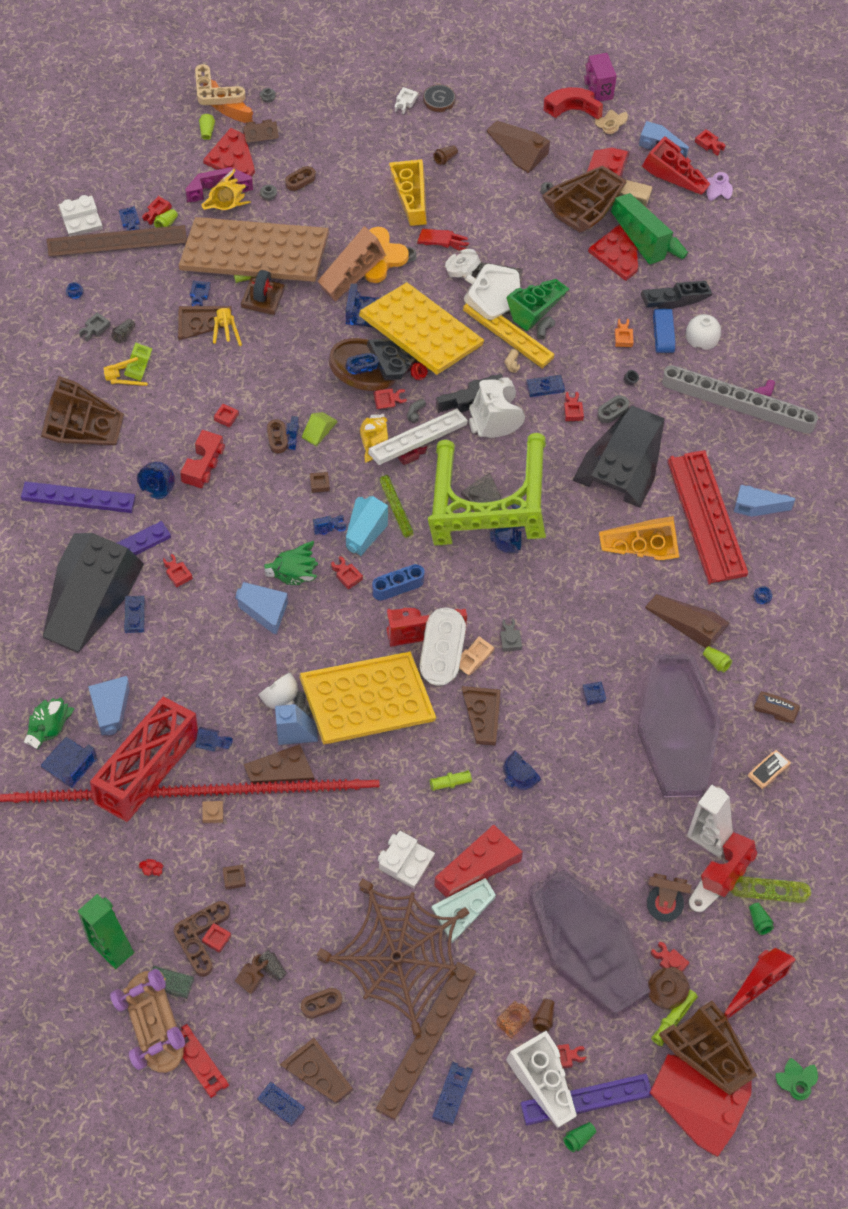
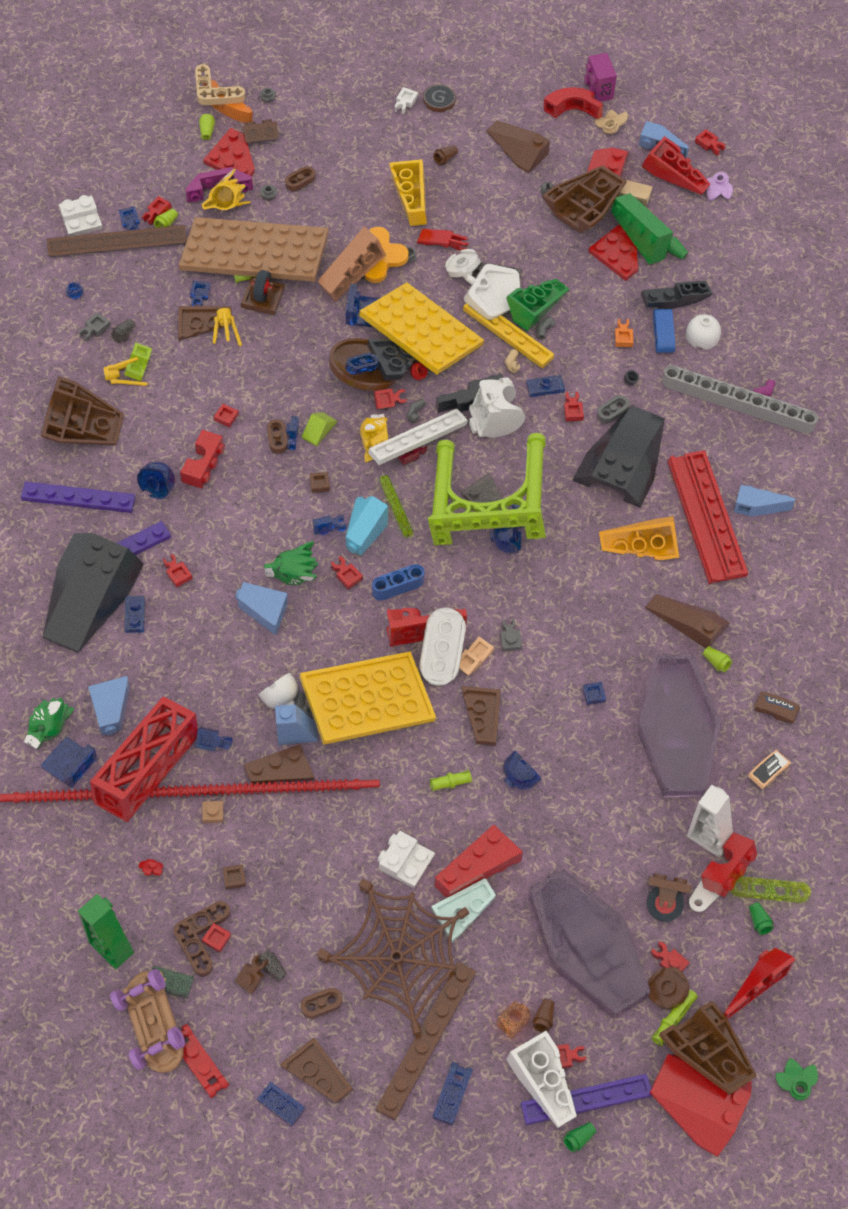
(762, 590): clear blue plate -> none

